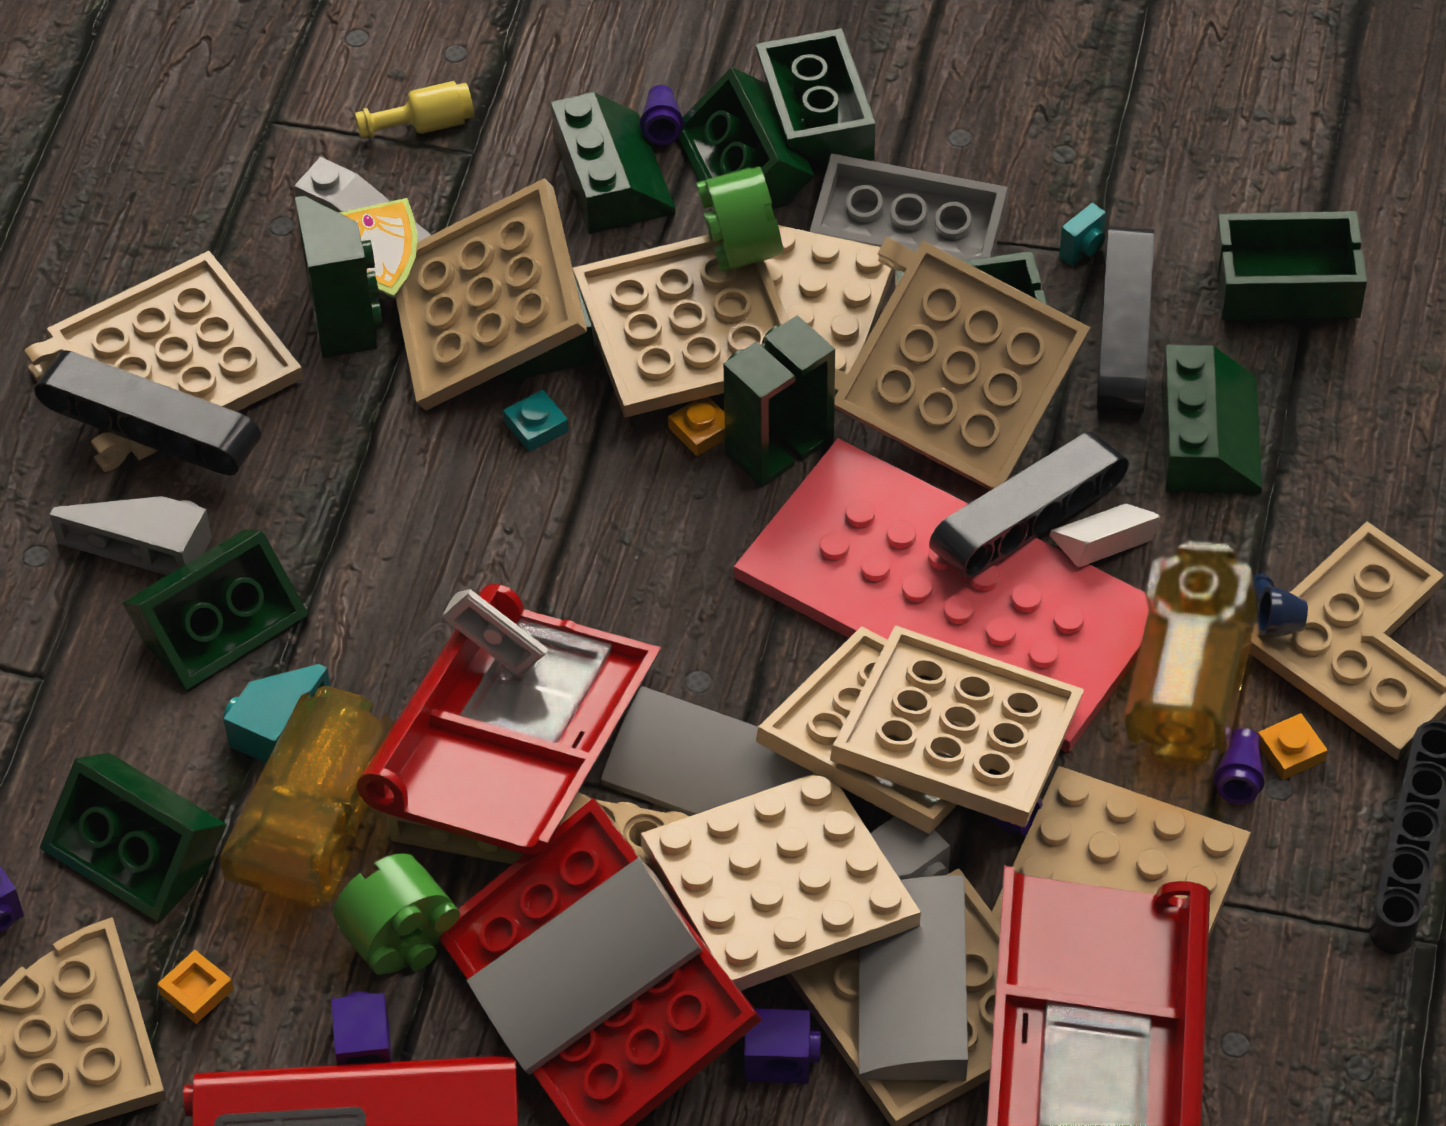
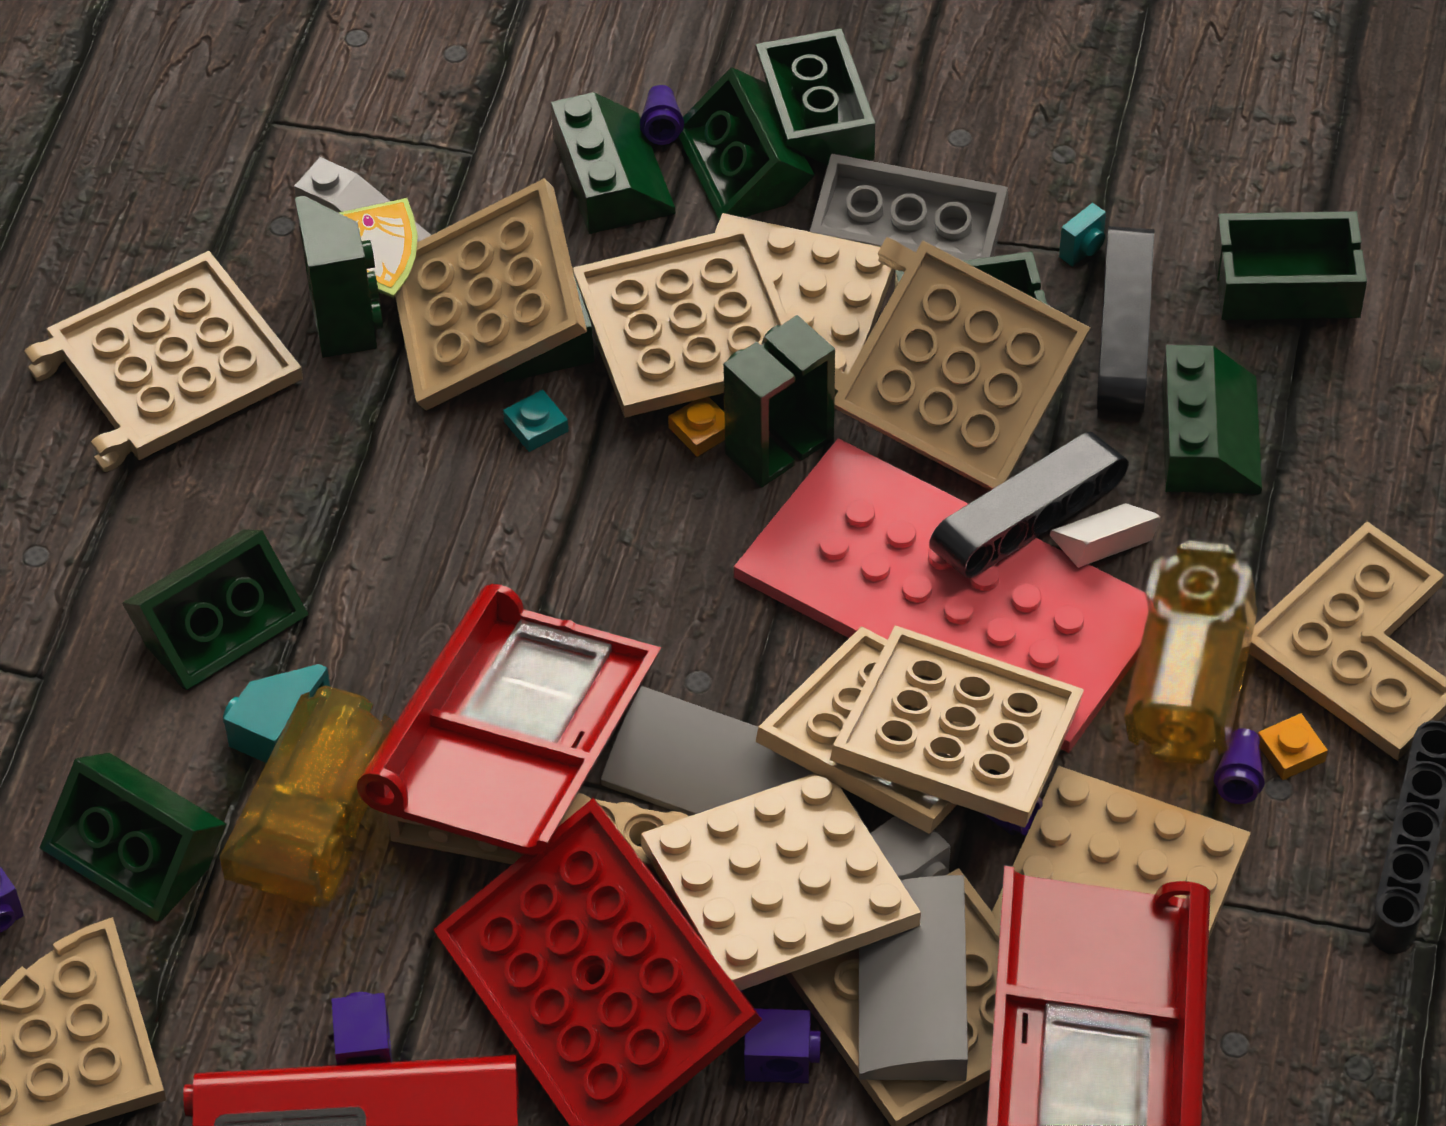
(139, 532): light grey slope -> none
(147, 412): beam -> none
(195, 986): light orange plate -> none
(395, 915): bright green brick -> none
(426, 109): light yellow piece -> none
(493, 632): white slope -> none
(584, 965): light grey slope -> none
(740, 218): bright green brick -> none
(1278, 610): dark blue bar -> none

